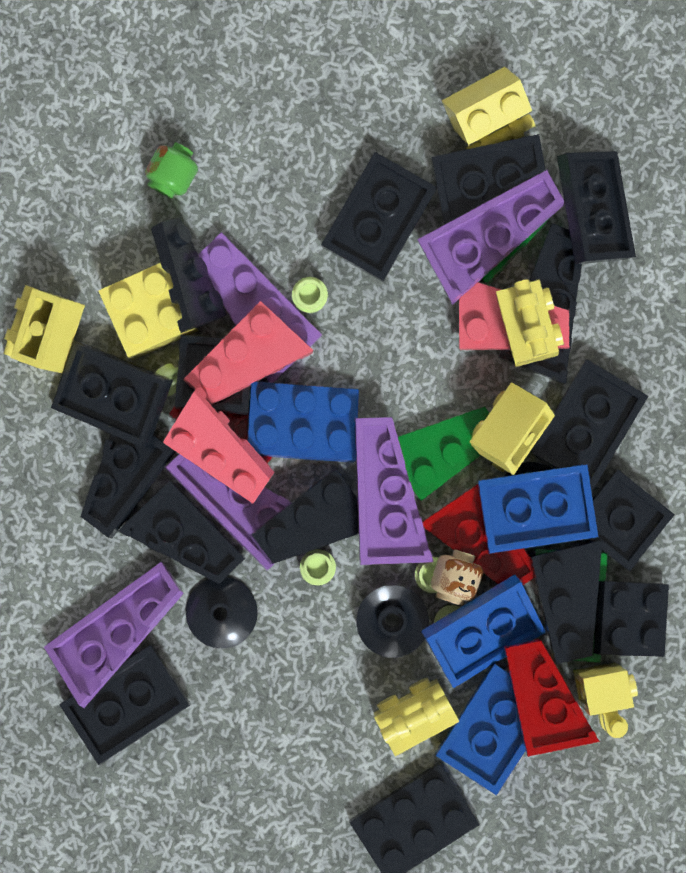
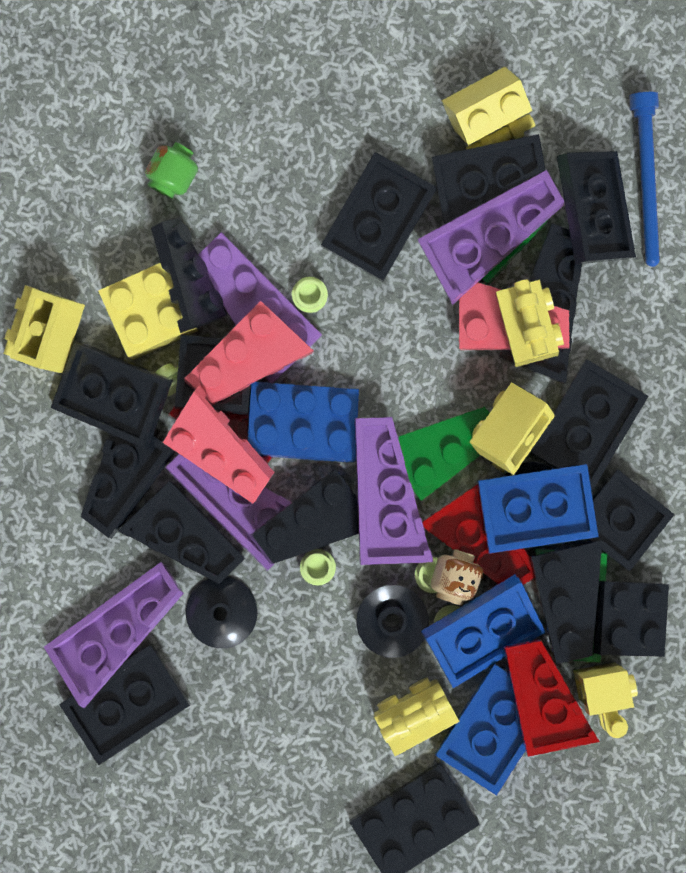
(644, 109): none -> blue piece

